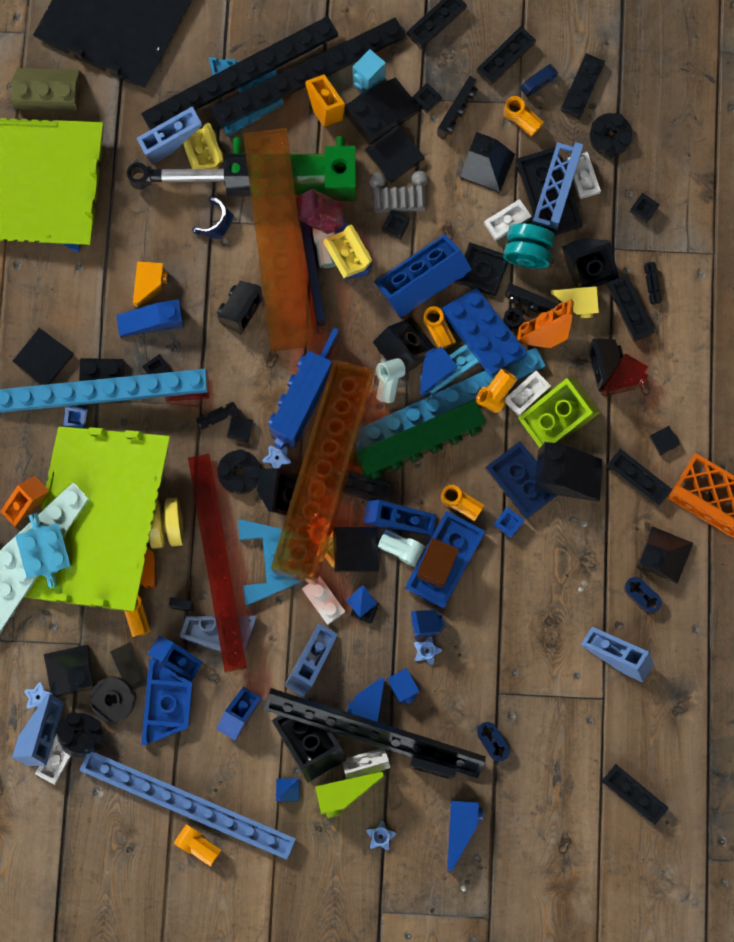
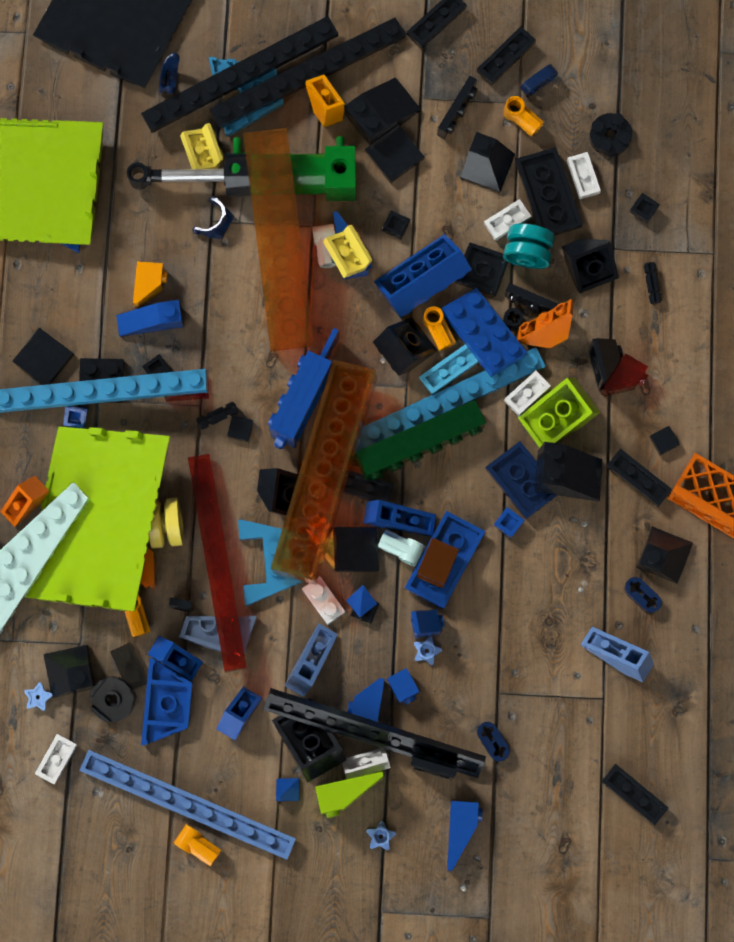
(39, 733): medium blue slope -> none
(43, 550): medium azure plate -> none
(45, 89): olive slope -> none
(80, 722): black plate -> none
(169, 136): medium blue slope -> none
(171, 66): none -> dark blue helmet
(227, 468): black plate -> none
(241, 306): black slope -> none
(274, 463): light blue plate -> none
(312, 273): dark blue tile -> none
(319, 211): clear pink brick -> none
(368, 72): medium azure brick -> none
(388, 375): light aqua piece -> none
(399, 199): light grey gear -> none
(427, 98): black tile -> none
(436, 369): blue slope -> none
(463, 504): light orange piece -> none
(494, 395): light orange piece -> none
(566, 183): medium blue fence -> none
(582, 86): black plate -> none
(584, 300): light yellow slope -> none
(630, 308): black plate -> none

